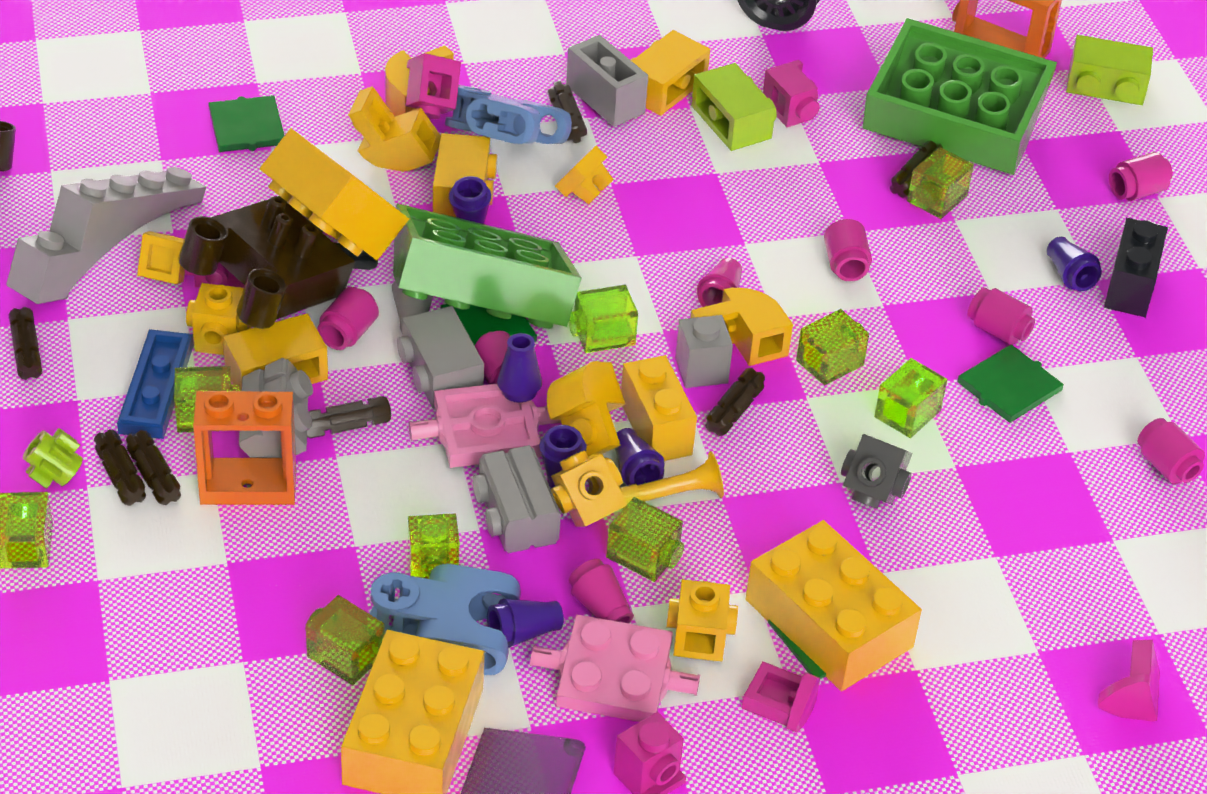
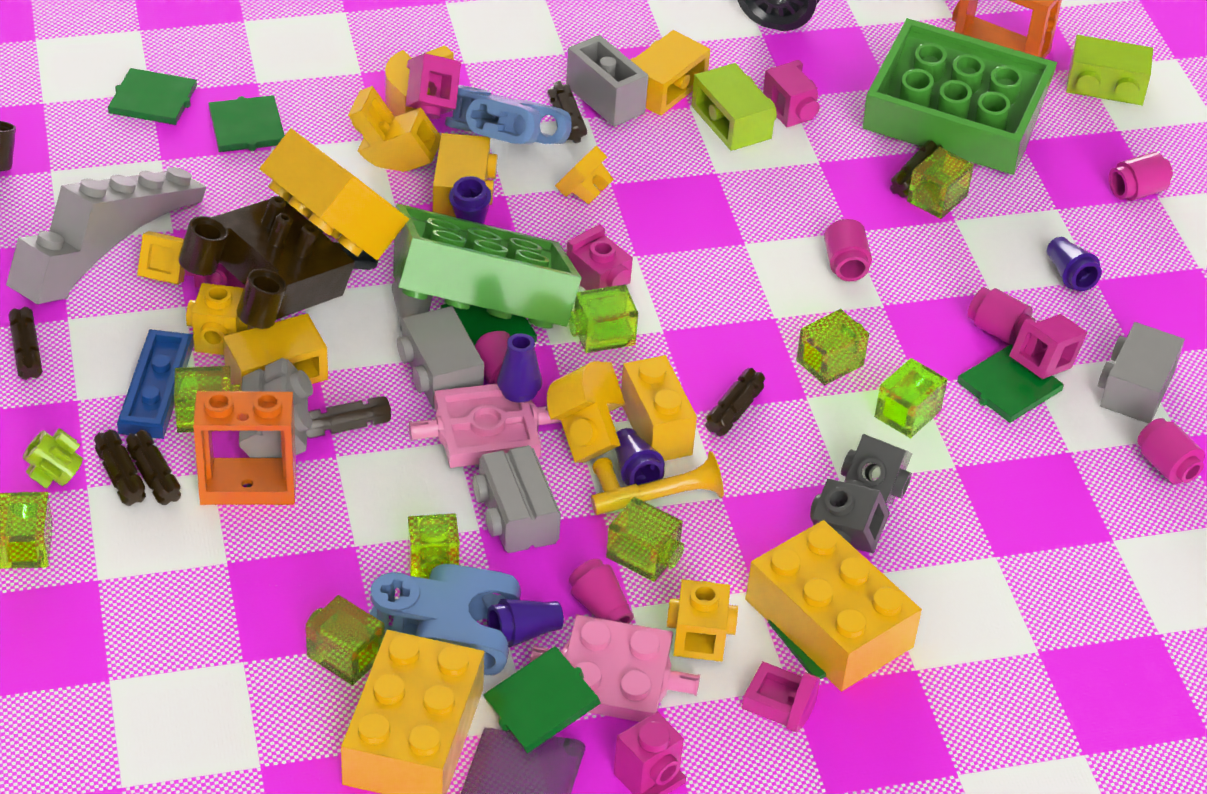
(152, 96): none -> green piece
(347, 318): dark pink brick -> none
(541, 699): none -> green piece
(558, 445): dark purple cone -> none
(599, 260): none -> dark pink brick
(603, 493): yellow brick -> none
(703, 351): light grey brick -> none
(723, 276): dark pink cone -> none
(754, 324): yellow brick -> none
(852, 511): none -> dark grey brick
(1048, 345): none -> dark pink brick
(1135, 695): dark pink tile -> none
(1136, 267): black brick -> none
(1140, 372): none -> light grey brick

